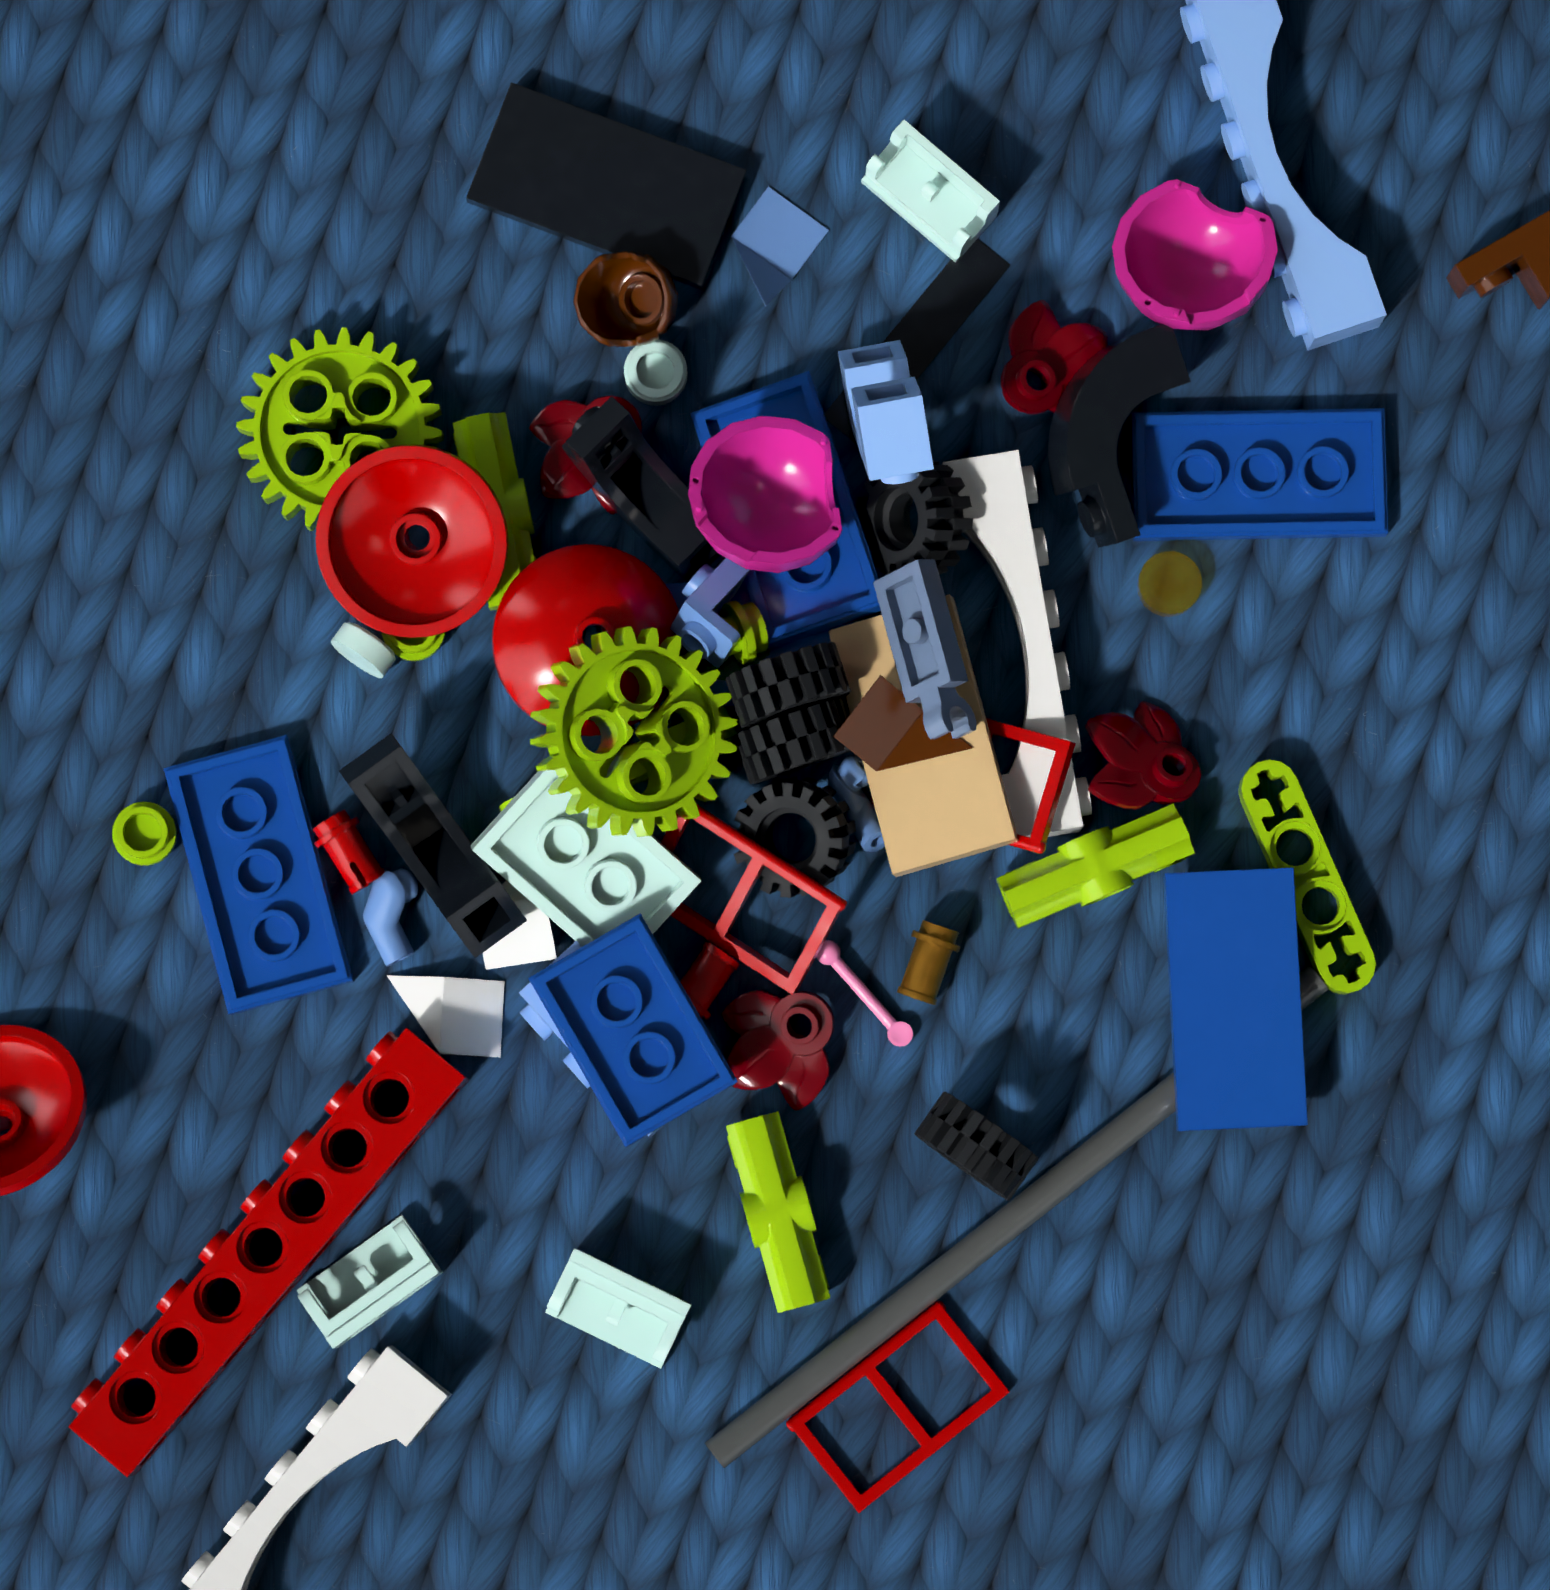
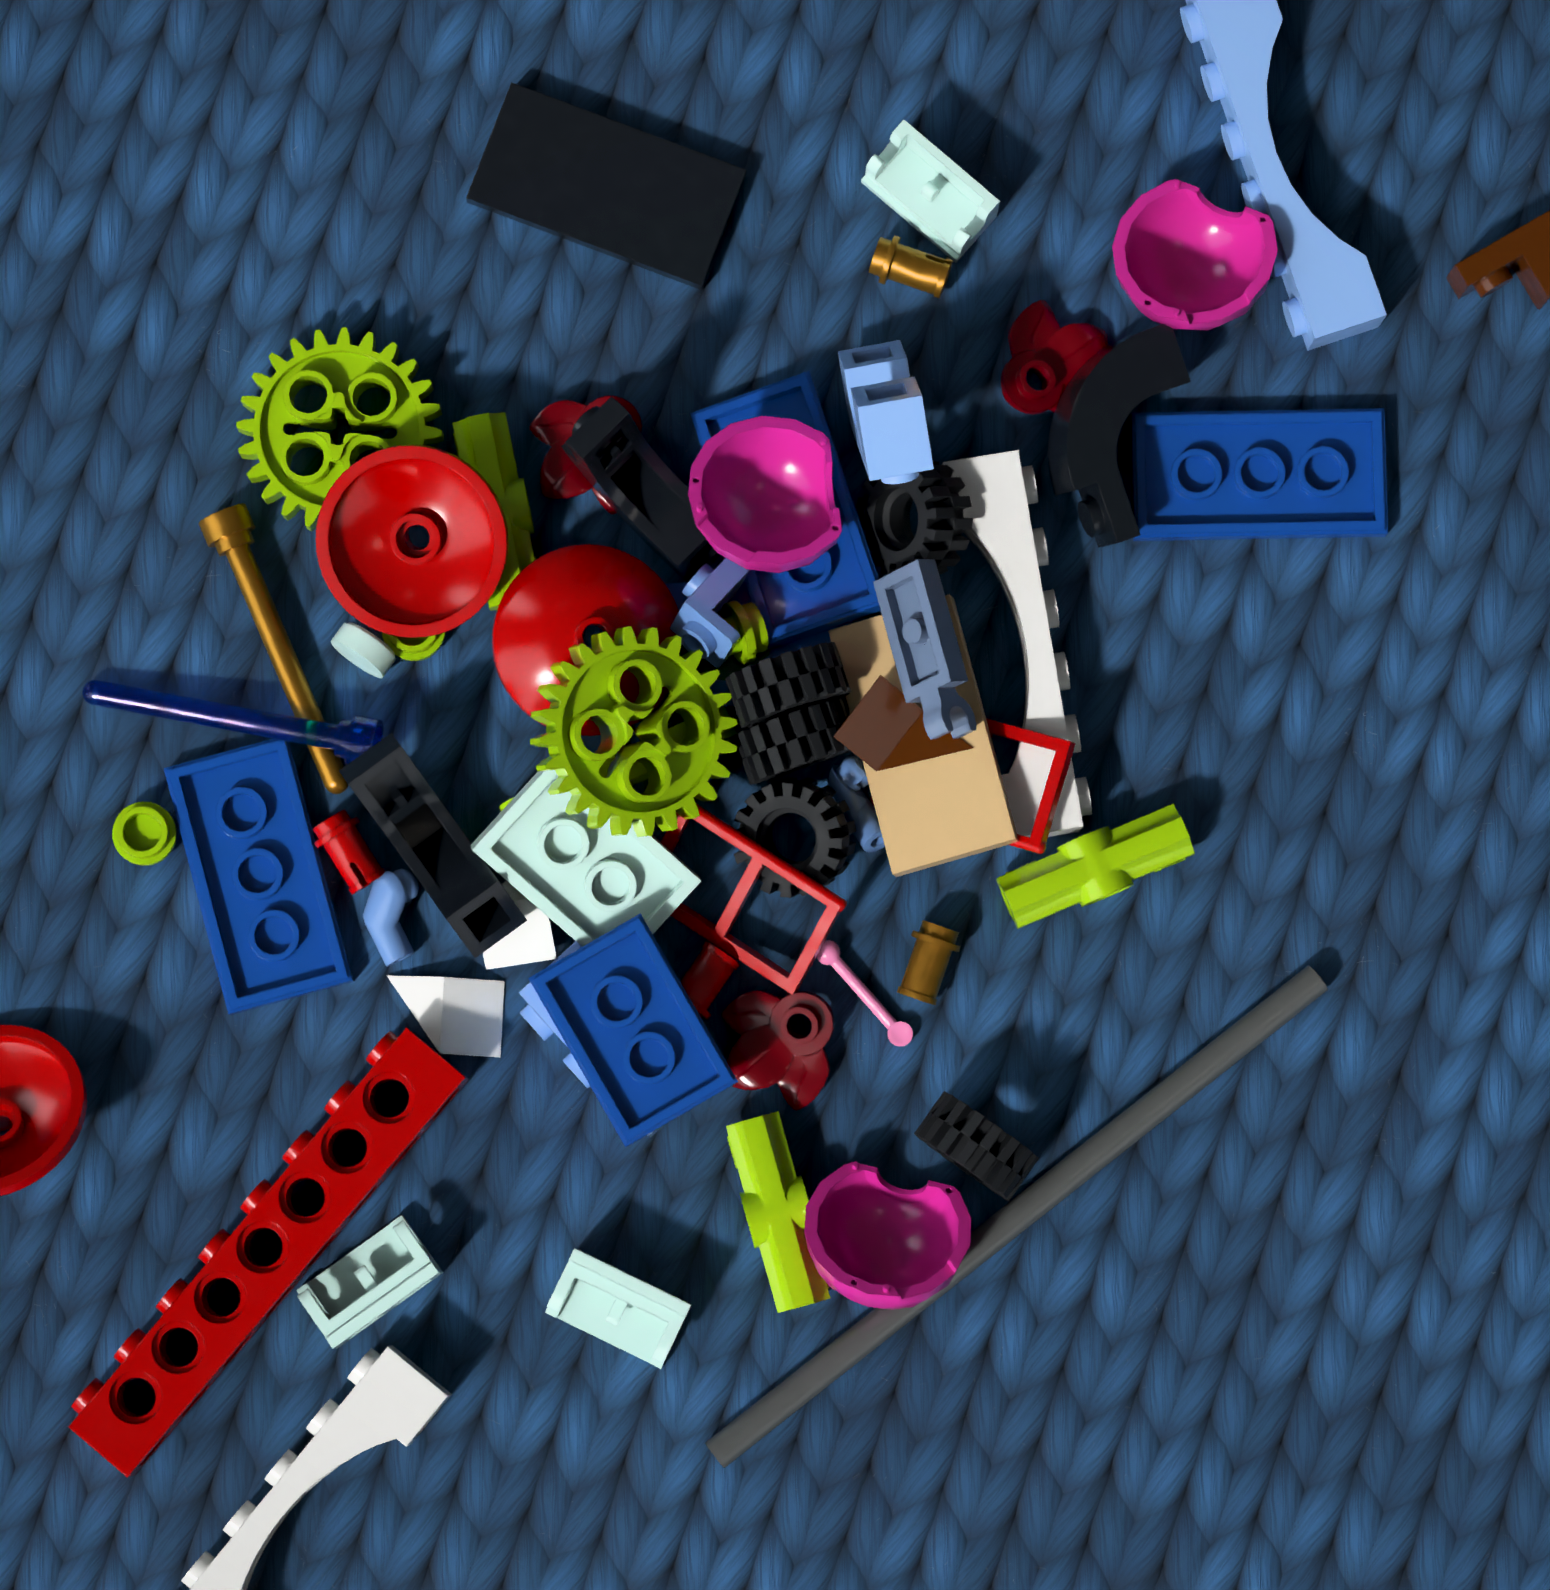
(231, 535): none -> pearl gold piece
(346, 739): none -> clear blue piece
(625, 299): reddish brown hair -> none
(655, 372): light aqua tile -> none
(776, 242): medium blue sticker -> none
(885, 1241): none -> dark pink cylinder
(909, 266): none -> pearl gold pin
(928, 1444): red window -> none
(937, 316): black sticker -> none
(1136, 758): dark red plate -> none
(1169, 584): clear yellow tile -> none
(1235, 999): blue tile -> none
(1315, 873): lime beam -> none

